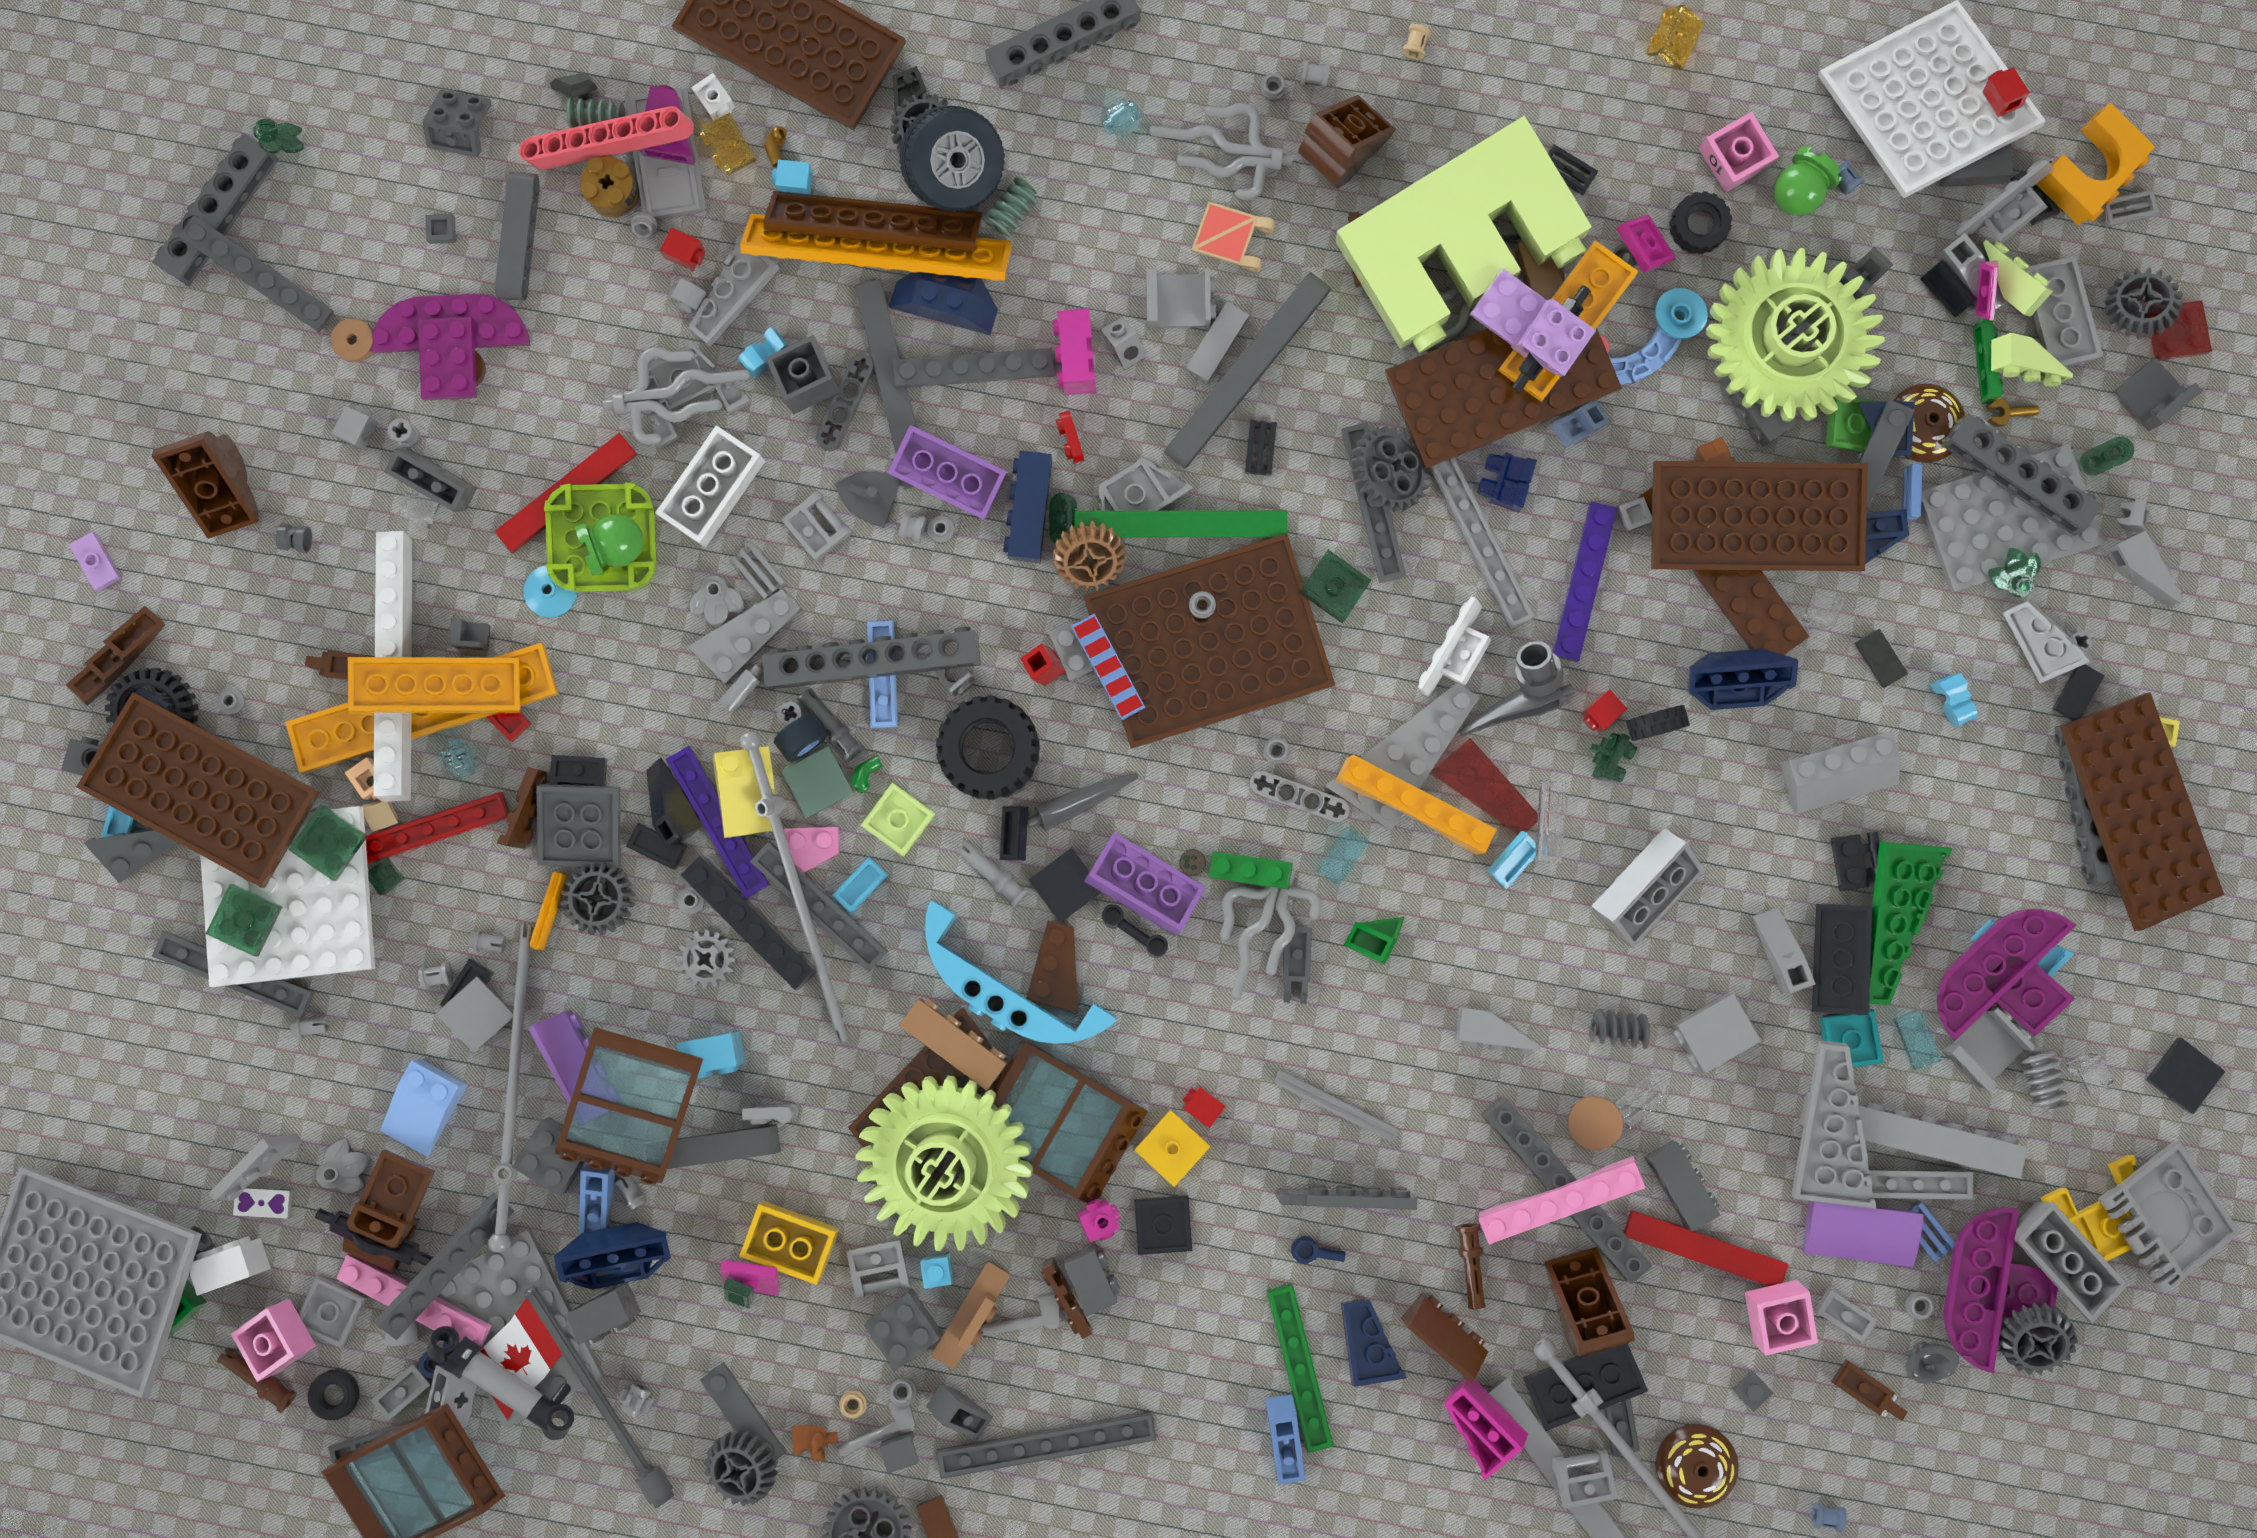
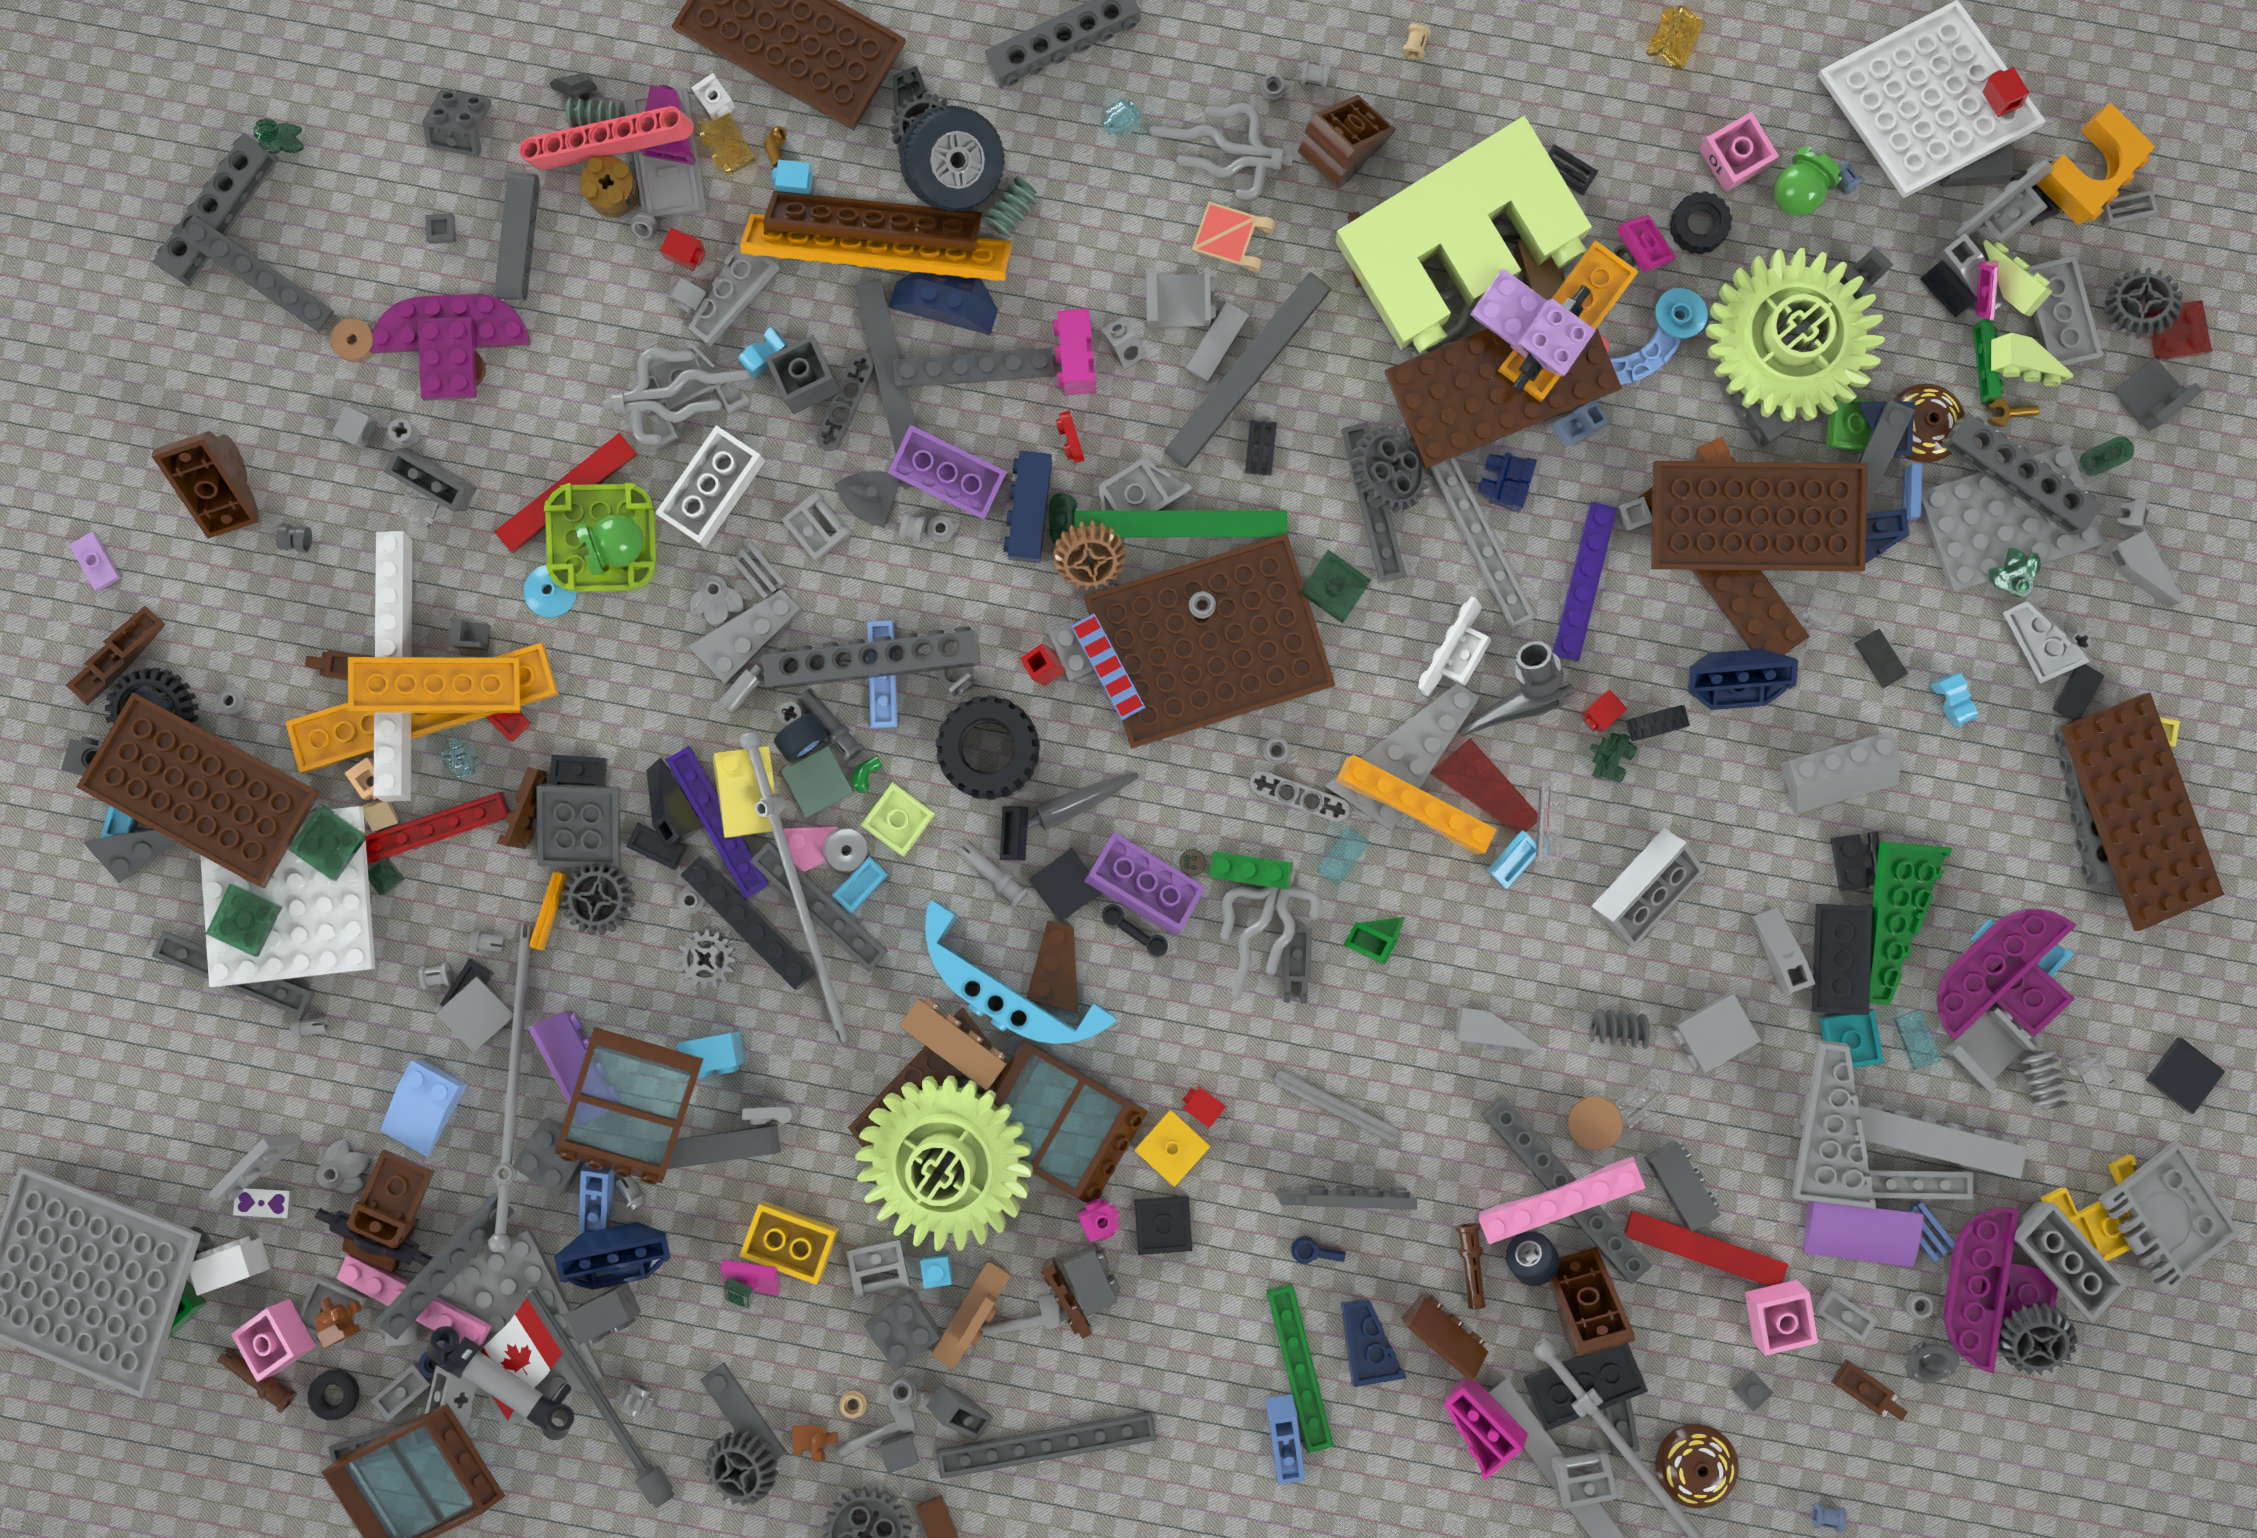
(336, 1322): none -> dark orange piece
(856, 852): none -> light grey piece
(1527, 1249): none -> black wheel

